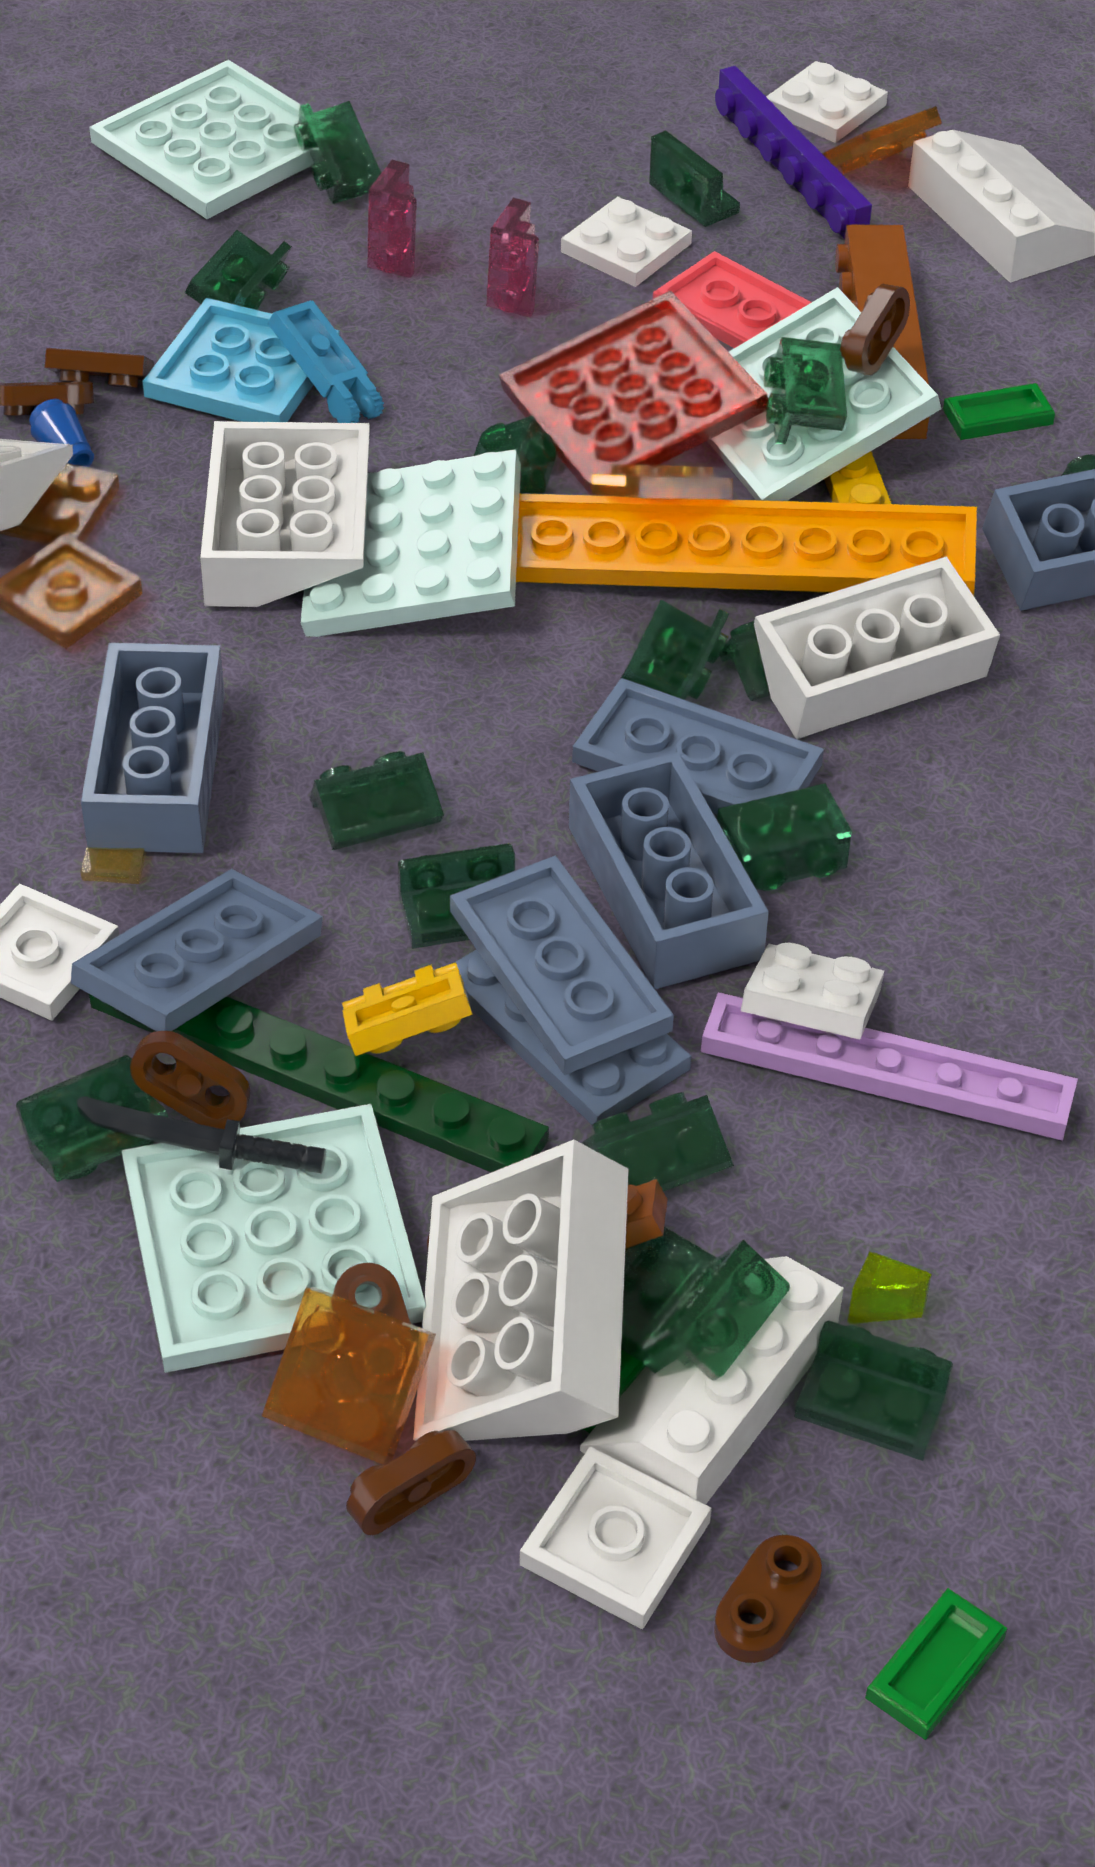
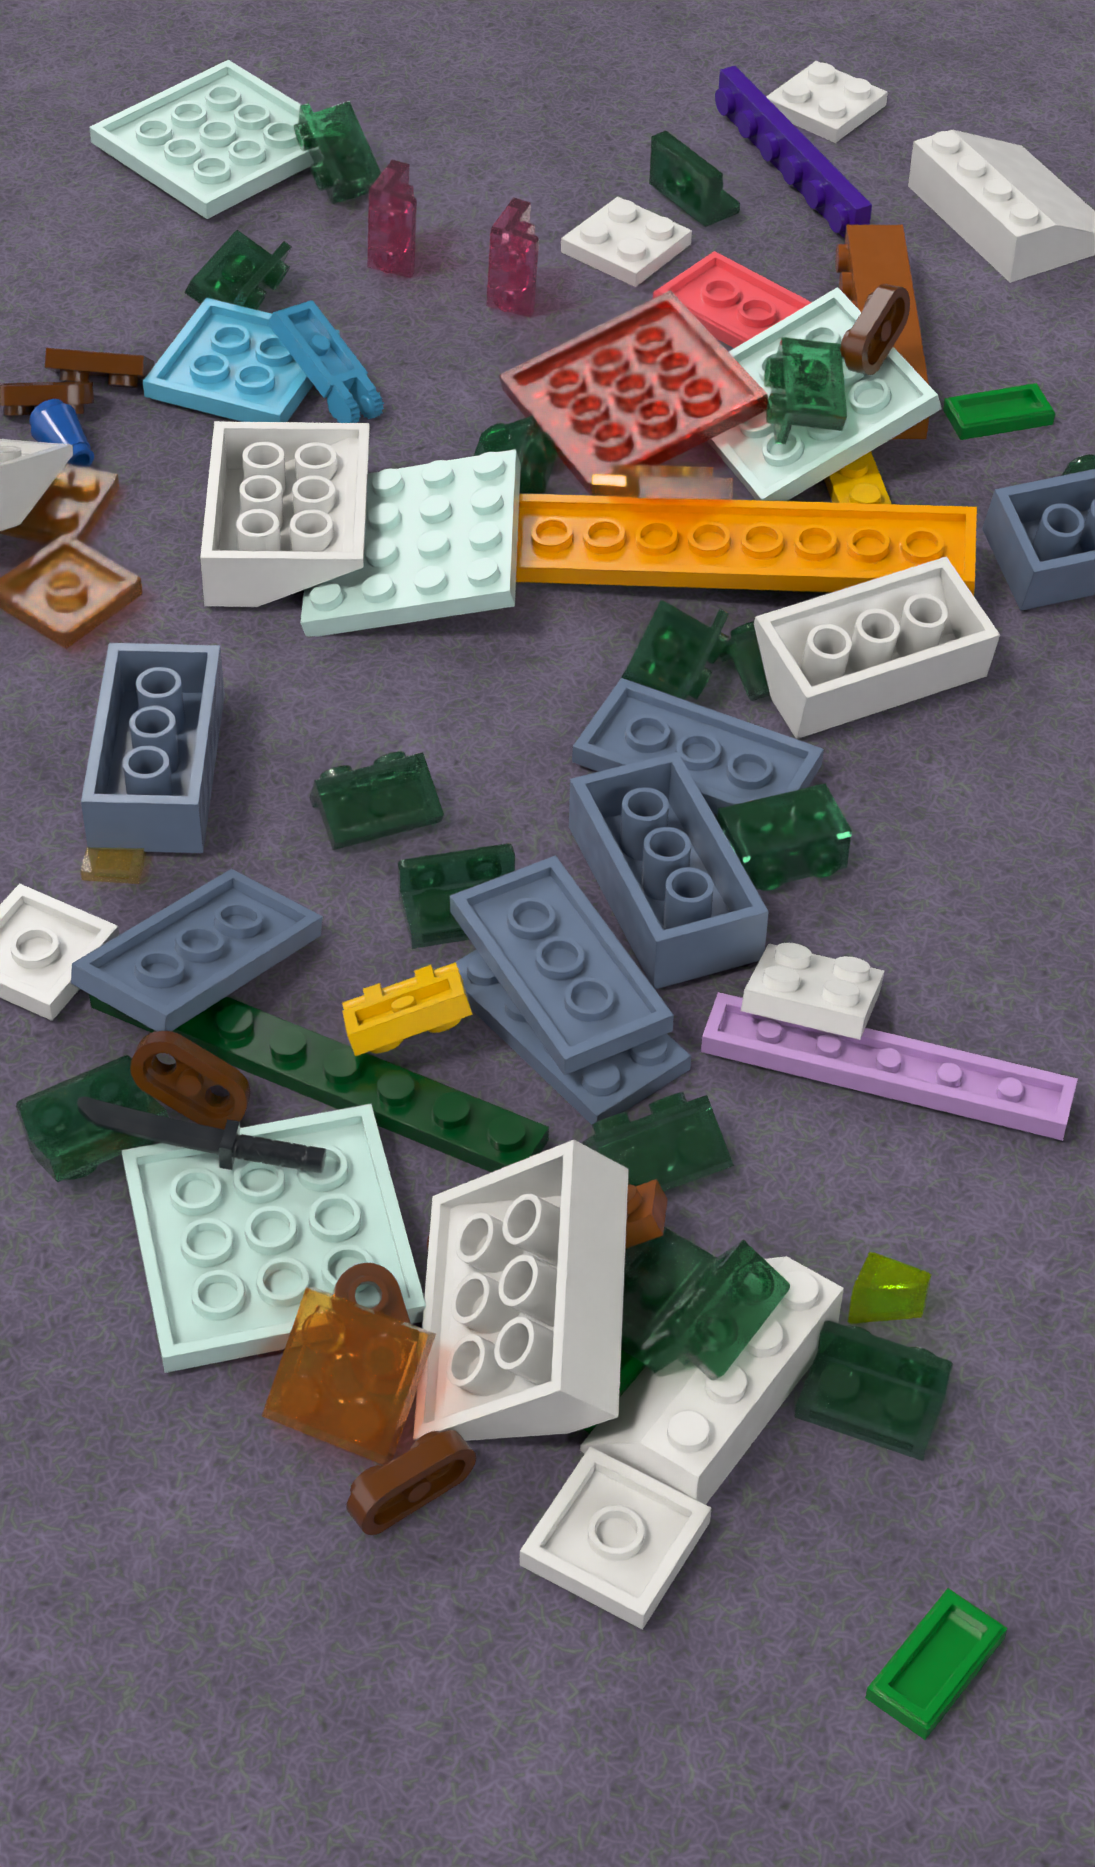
(771, 1594): reddish brown plate -> none
(883, 141): clear orange plate -> none

